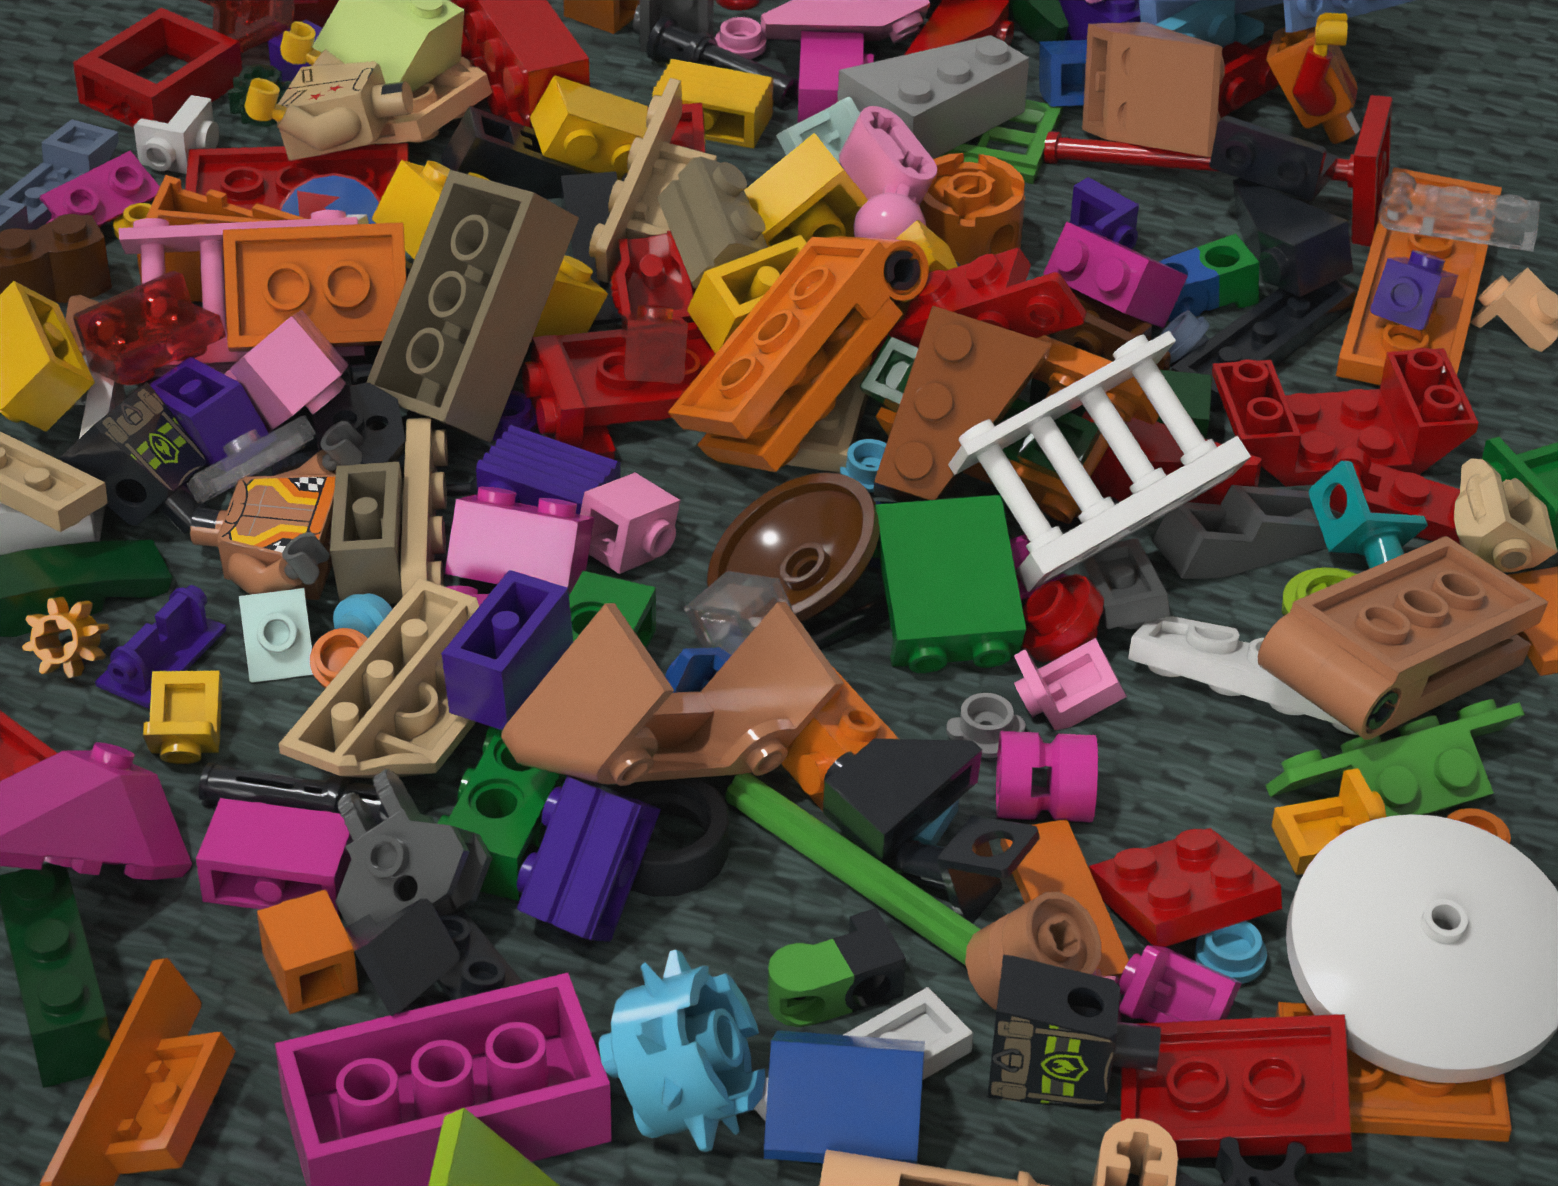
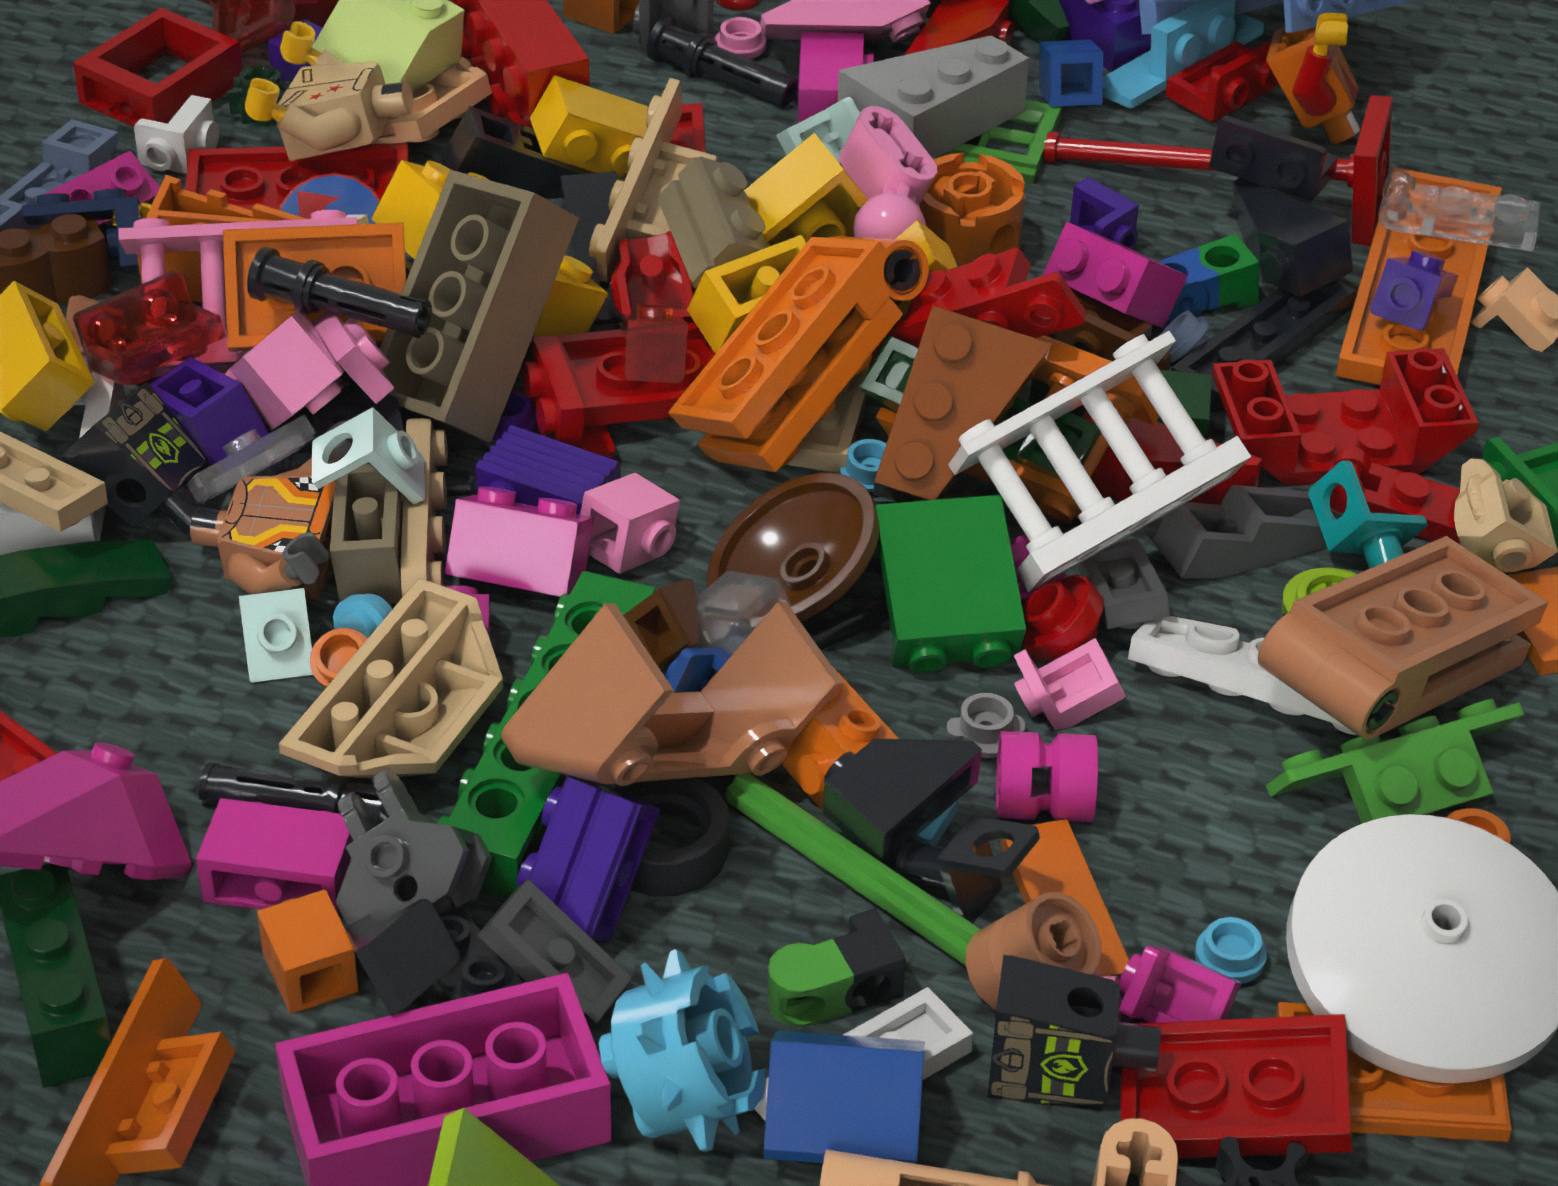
(46, 631): light orange gear -> none
(104, 206): none -> dark blue bracket
(170, 644): dark purple hinge -> none
(184, 715): yellow bracket -> none
(314, 288): none -> black pin
(355, 353): none -> bright pink plate
(373, 442): none -> light aqua bracket
(506, 648): dark purple brick -> none
(545, 942): none -> dark grey plate
(666, 621): none -> reddish brown slope
(733, 101): yellow brick -> none
(1152, 87): nougat slope -> none
(1185, 887): red plate -> none
(1311, 825): light orange bracket -> none

